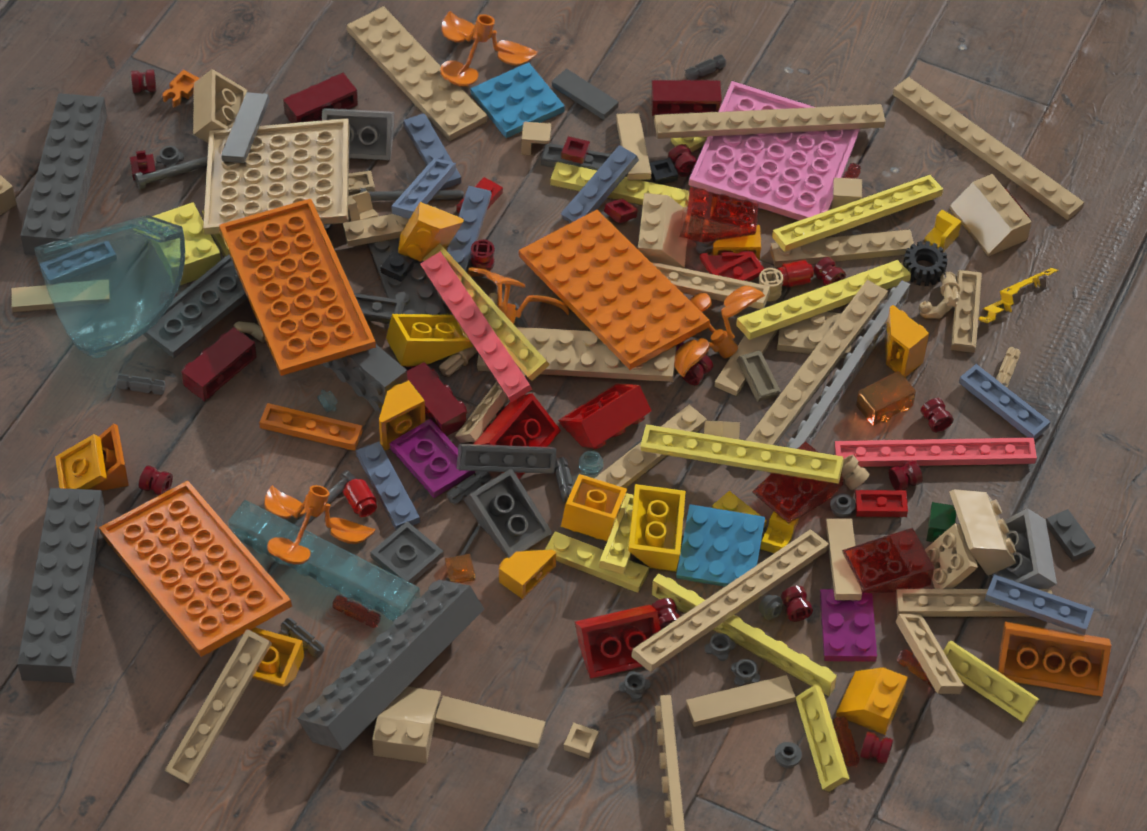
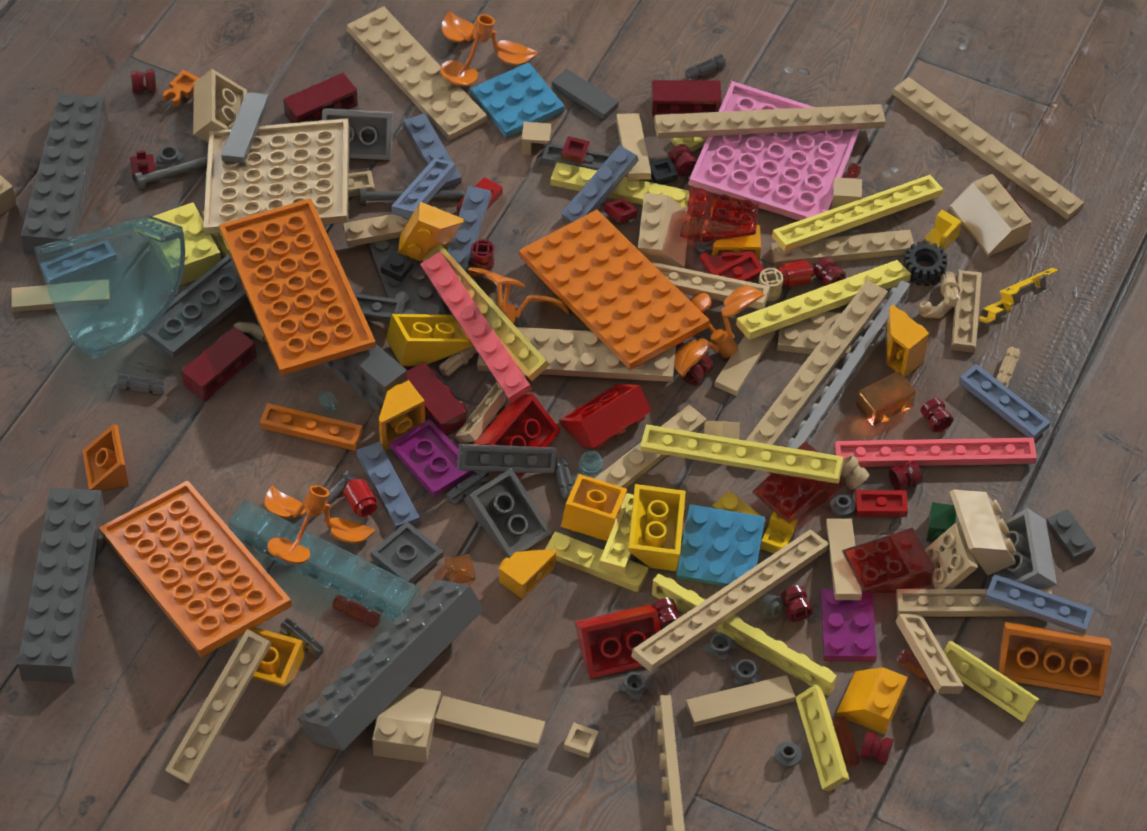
(81, 465): light orange plate -> none
(154, 480): dark red wheel -> none
(360, 207): tan panel -> none
(758, 375): dark tan tile -> none

